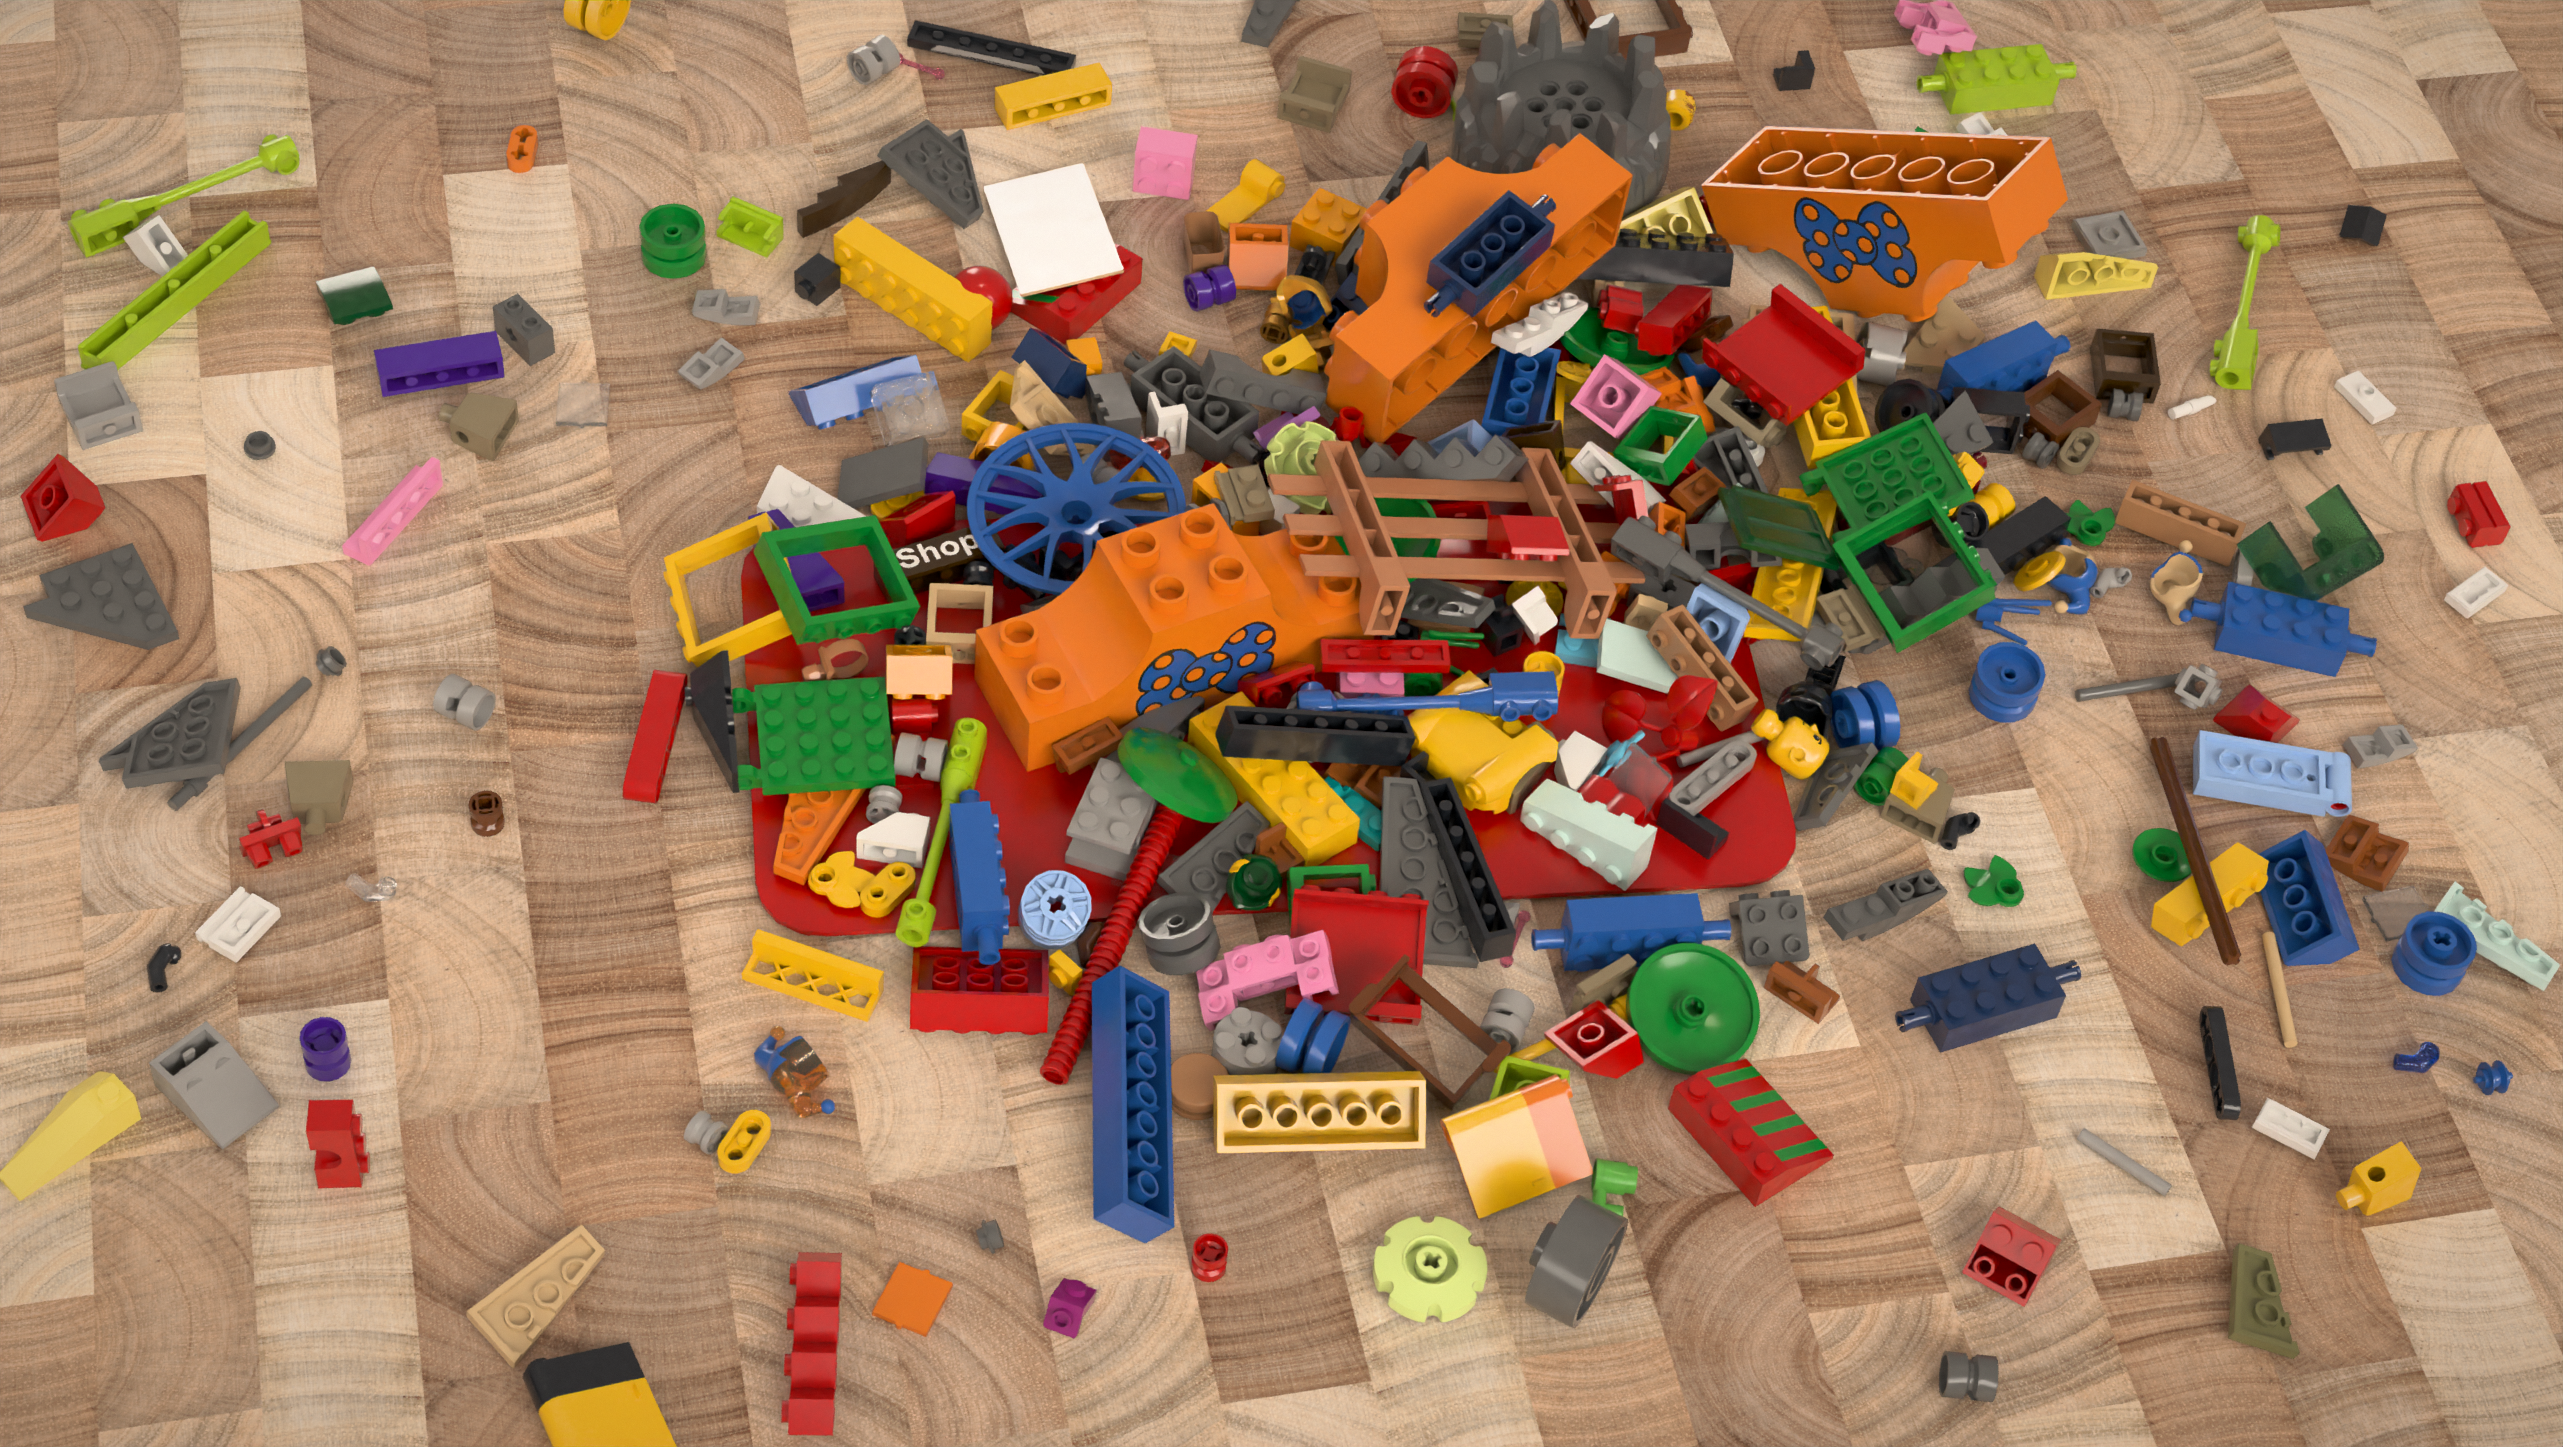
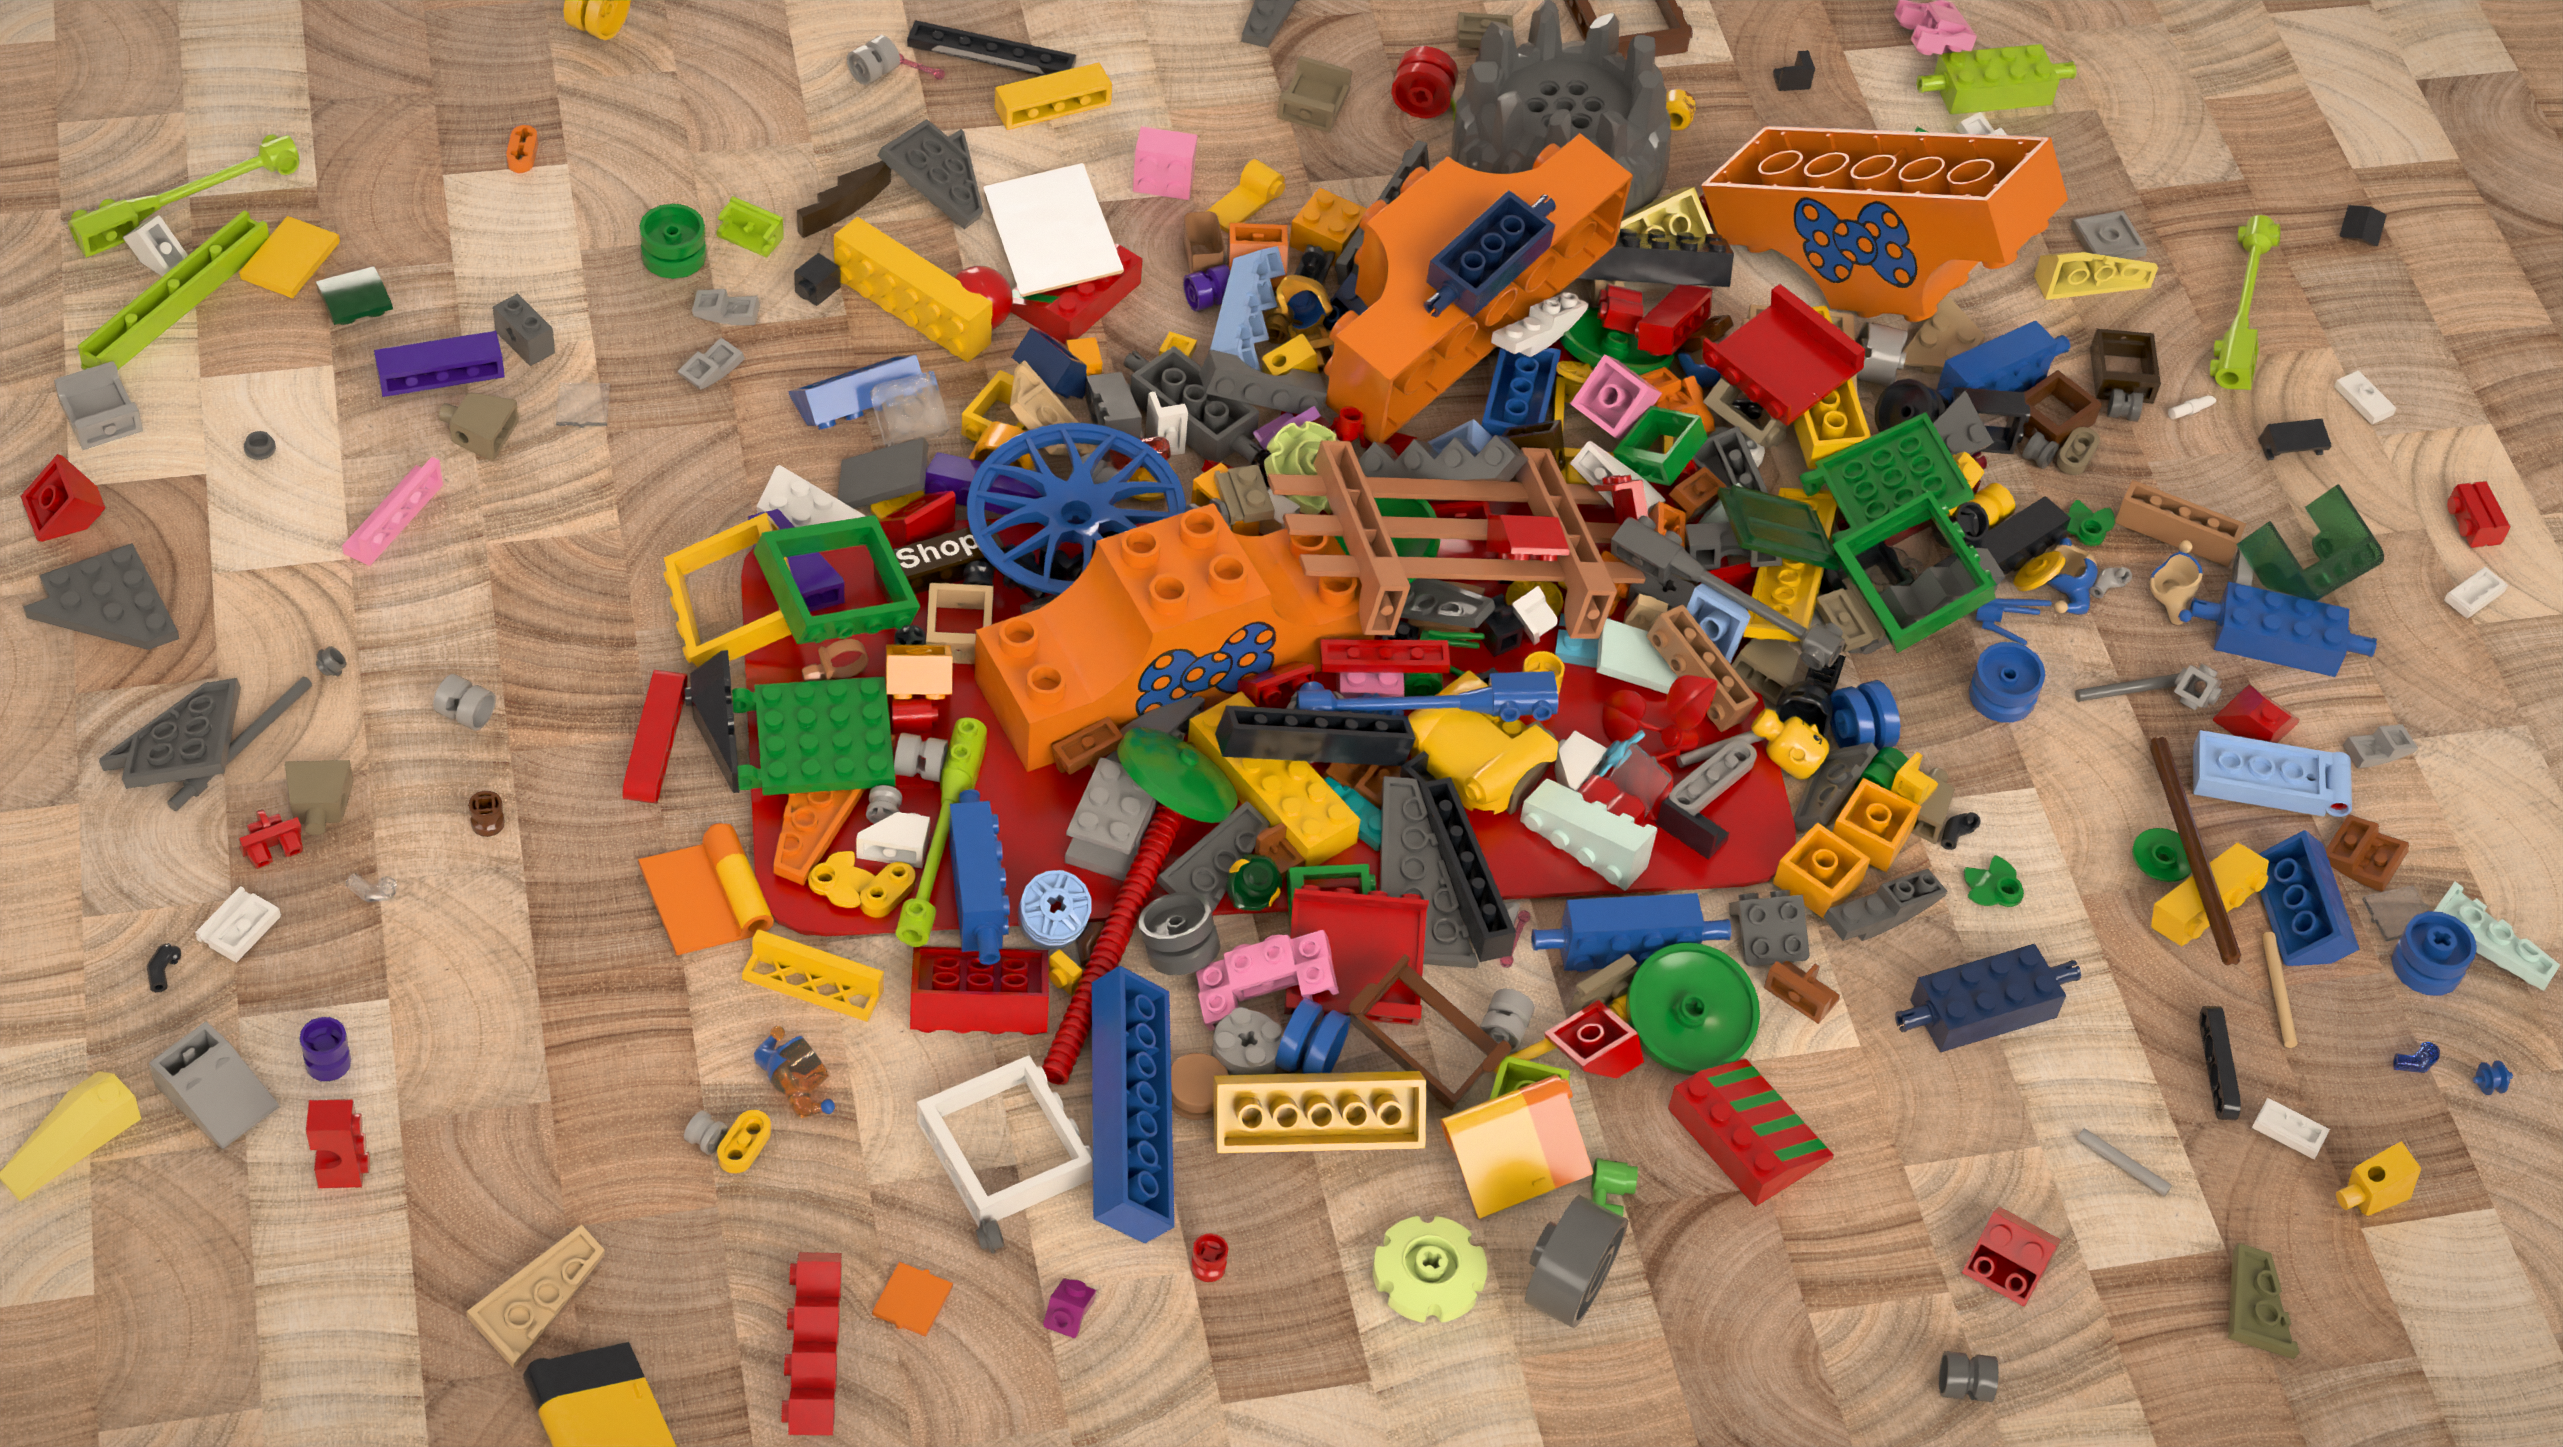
(289, 257): none -> yellow tile
(707, 892): none -> orange door
(1027, 1192): none -> white window
(1245, 298): none -> light blue brick
(1767, 666): none -> dark tan torso
(1821, 870): none -> light orange brick
(1877, 823): none -> light orange brick

